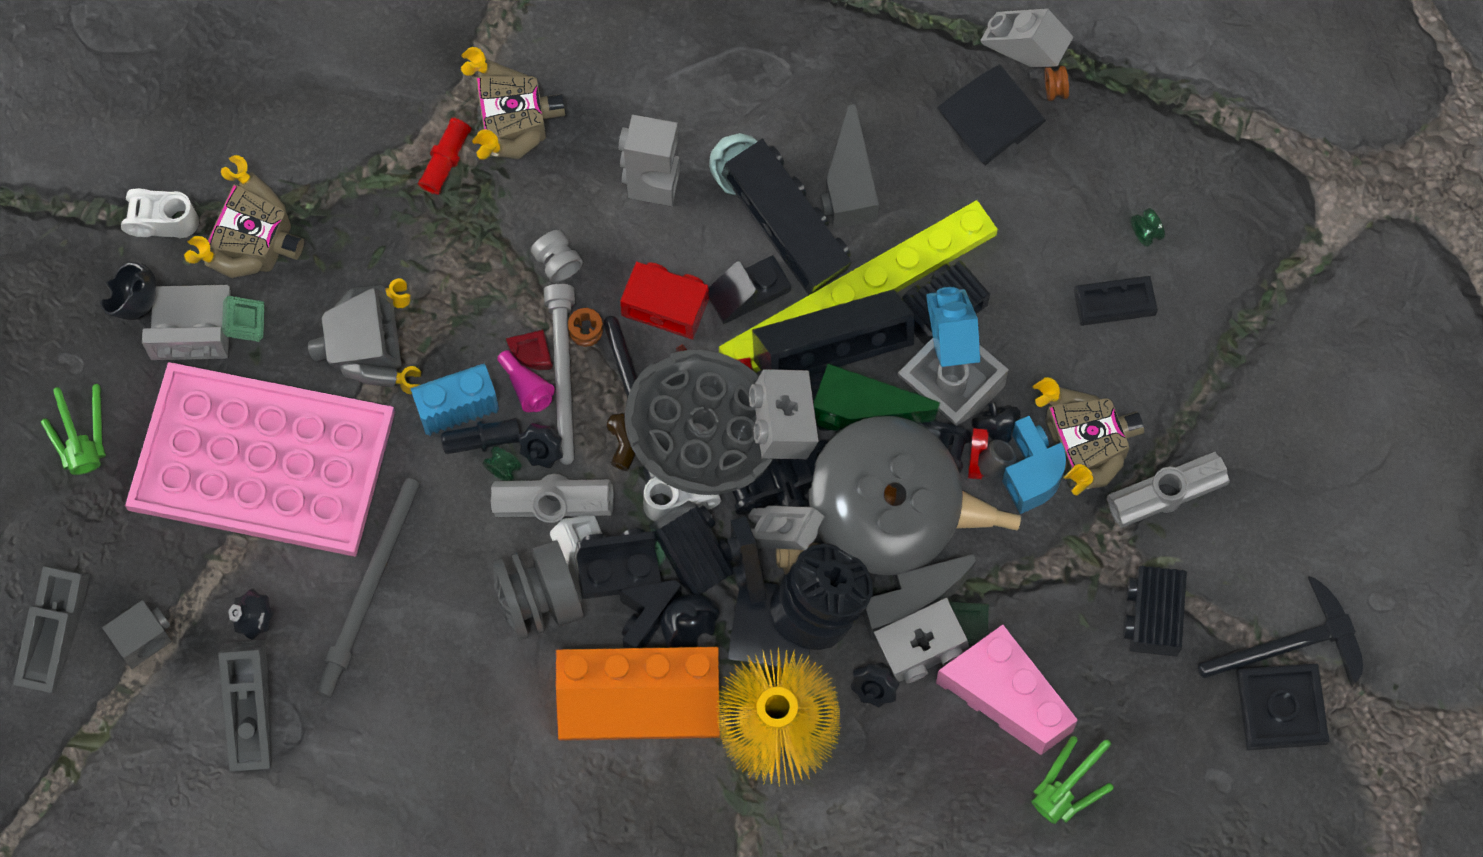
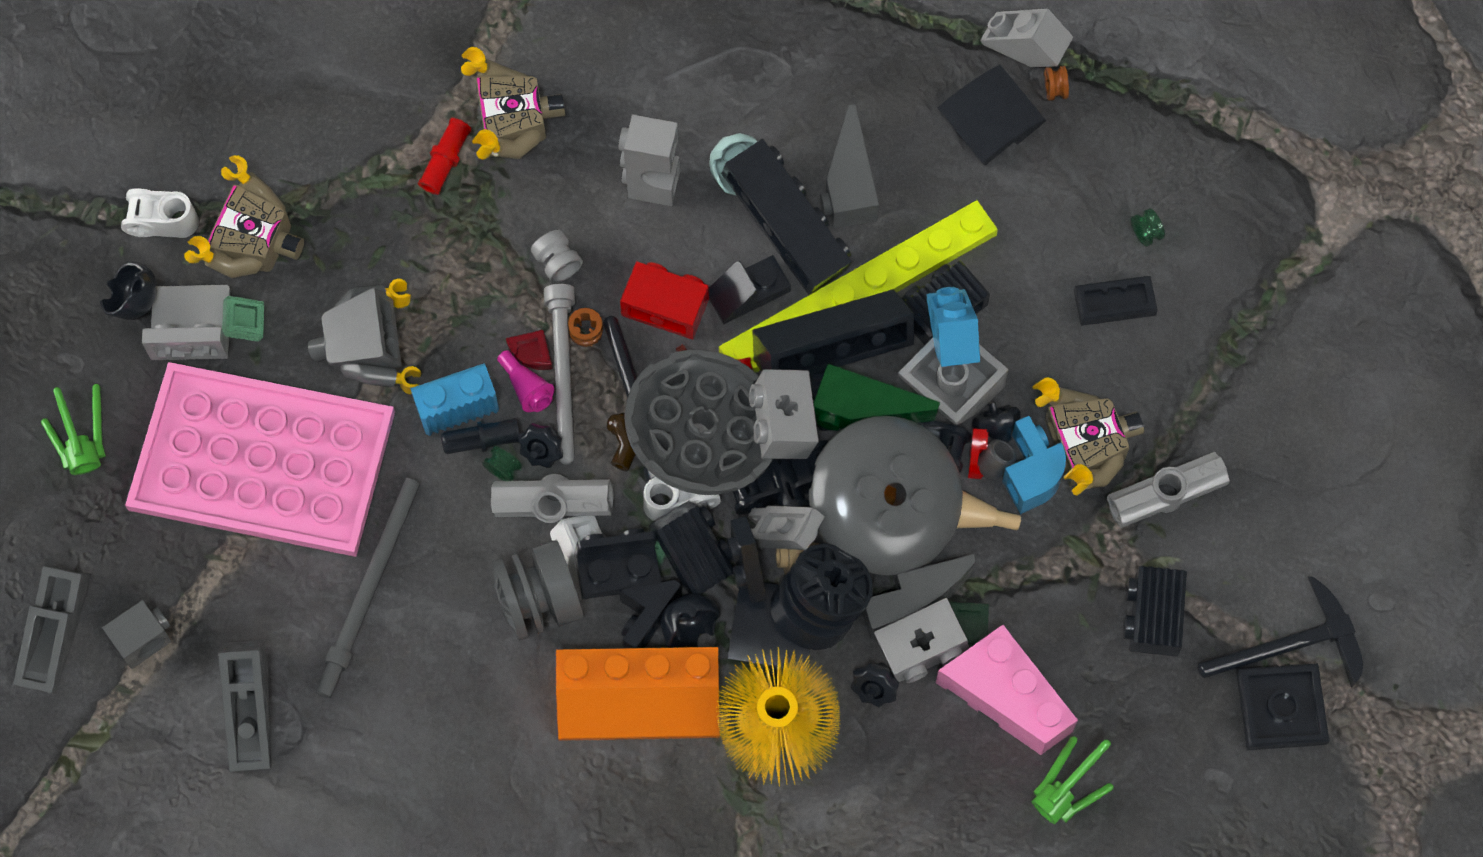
(251, 614): black piece -> none

